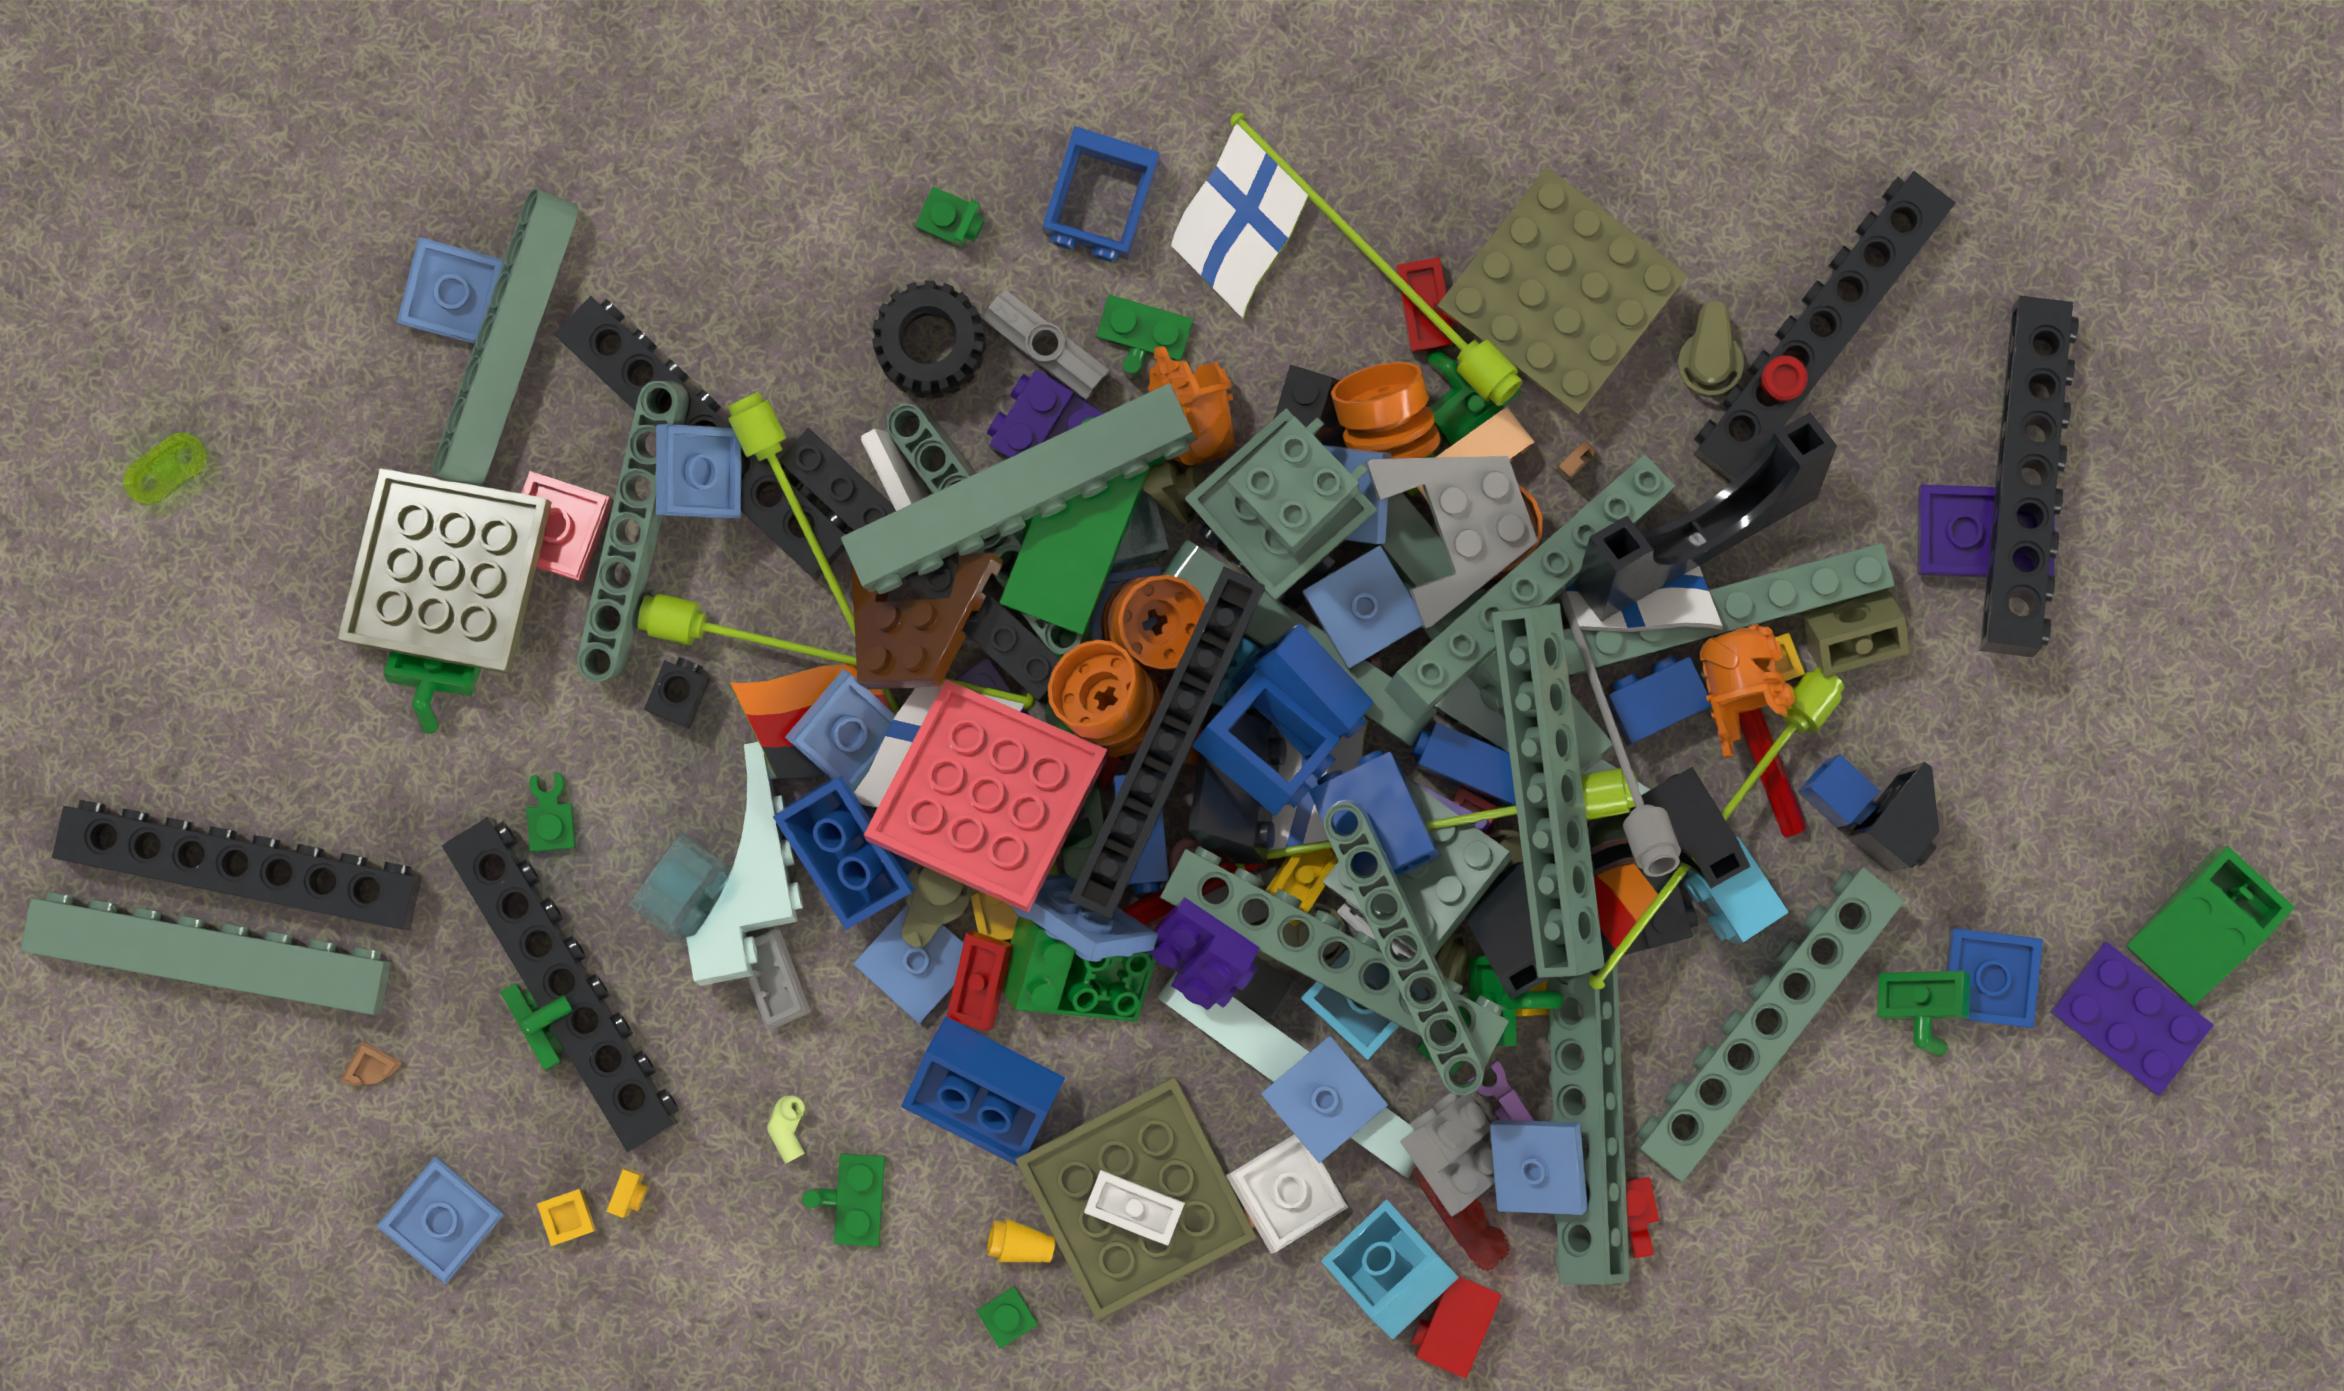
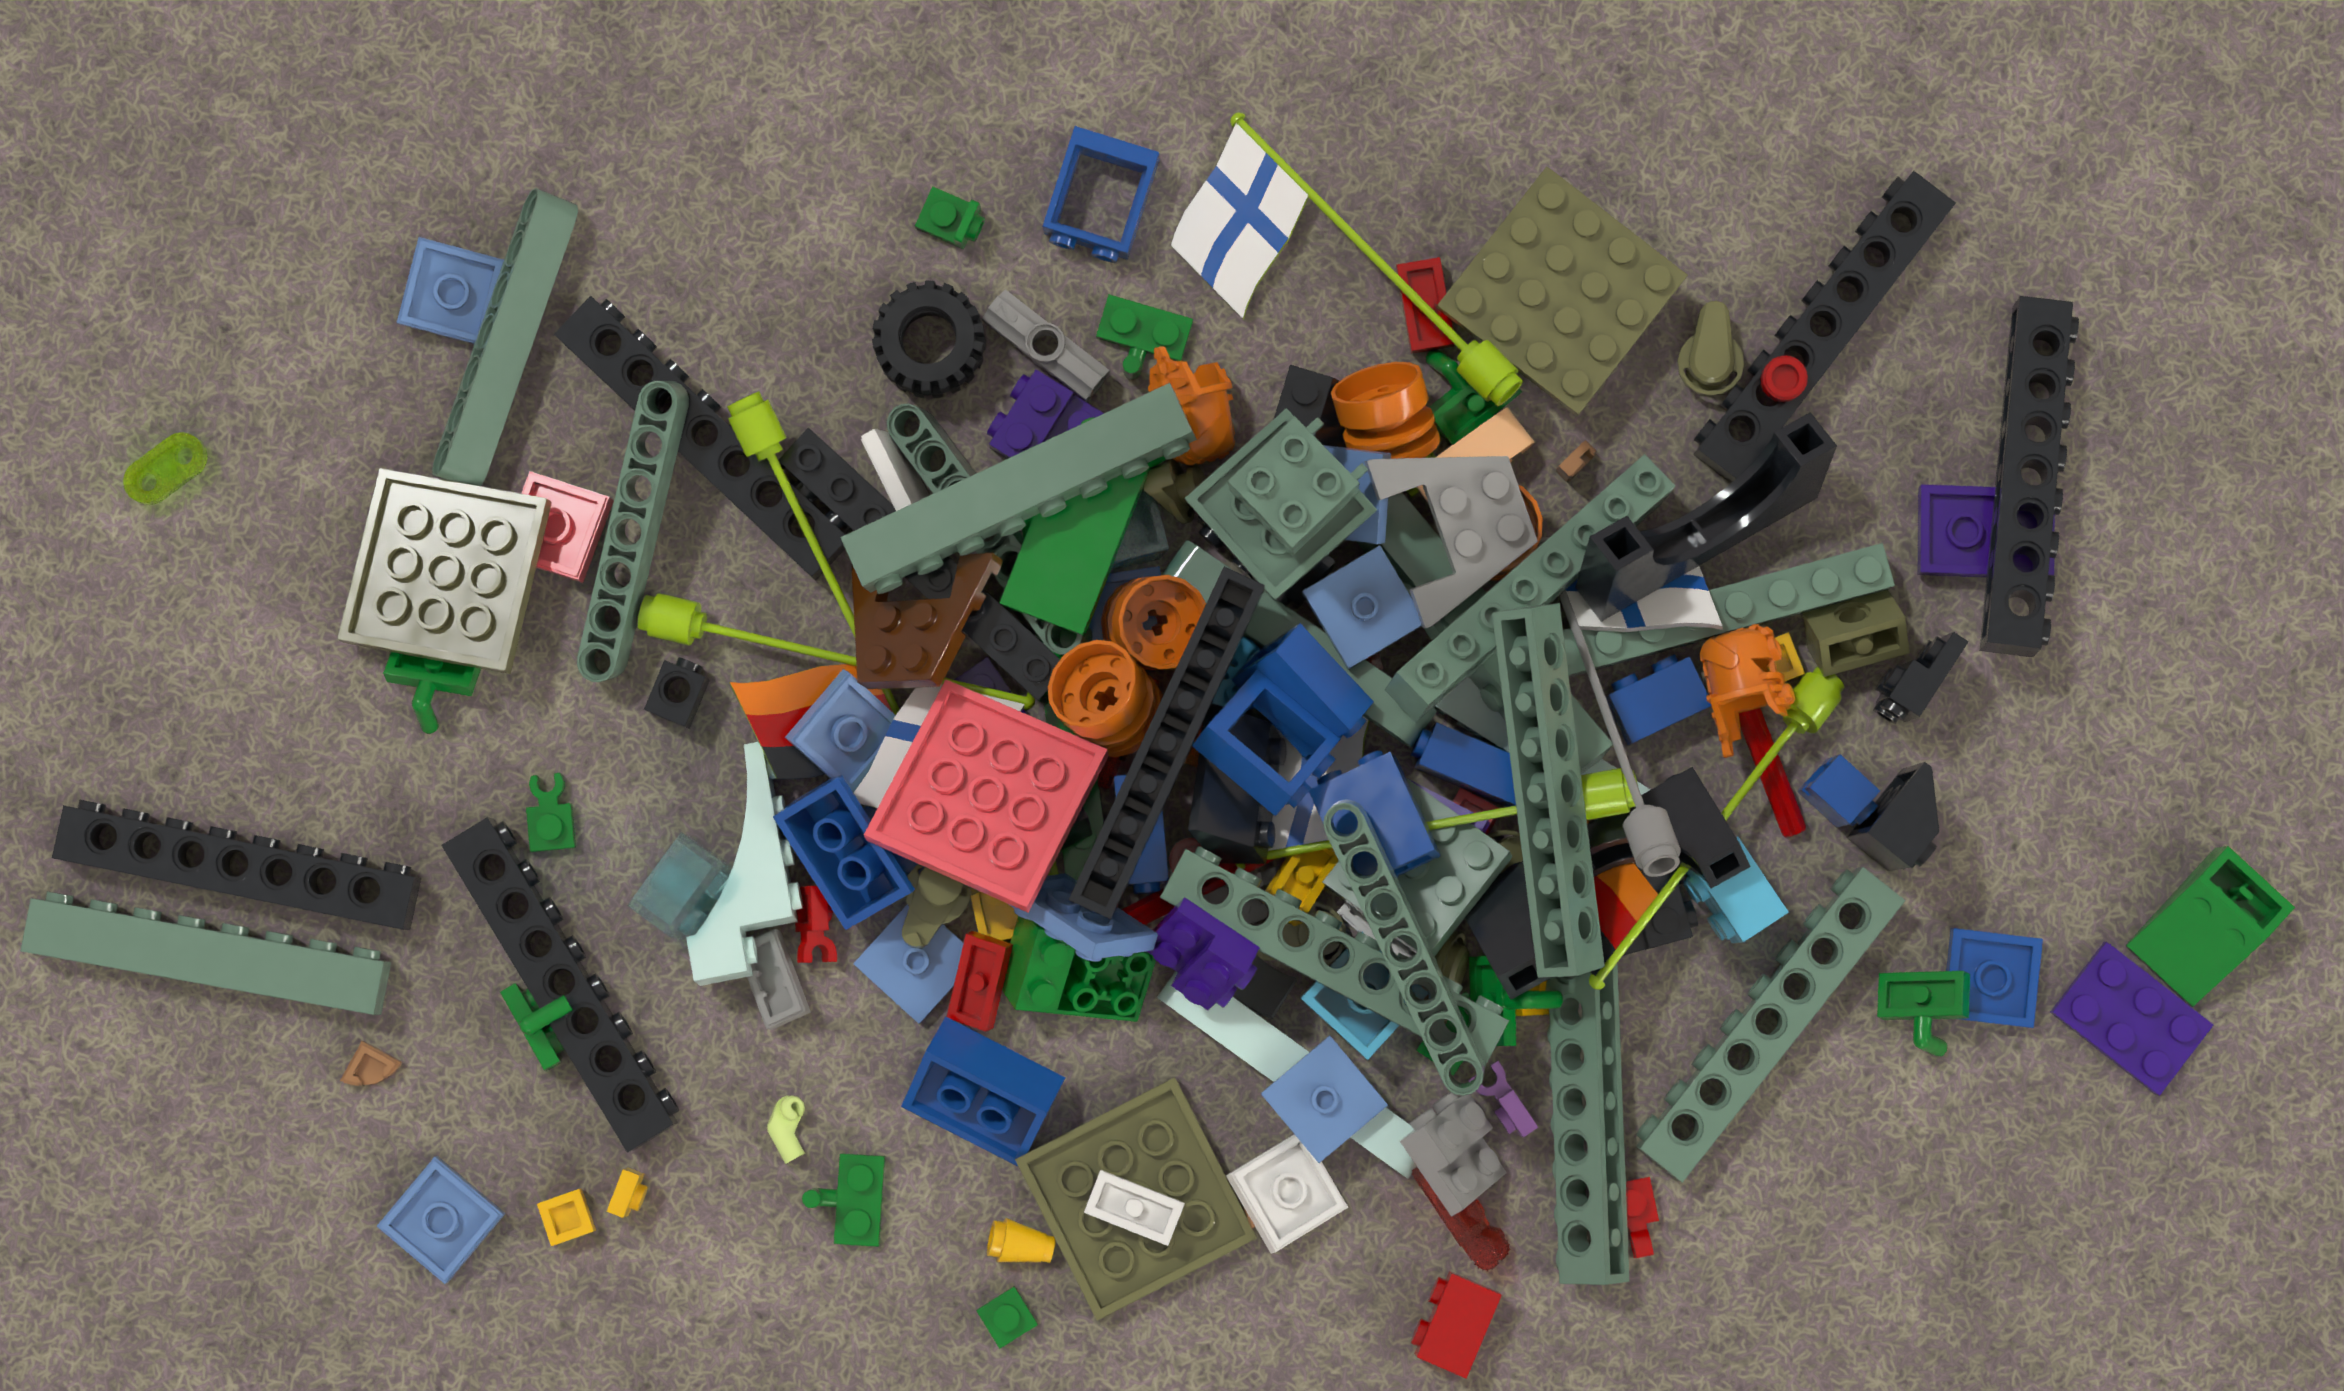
(698, 472): medium blue plate -> none
(812, 922): none -> red plate
(1389, 1269): medium azure brick -> none
(1538, 1167): medium blue plate -> none
(1912, 685): none -> black plate

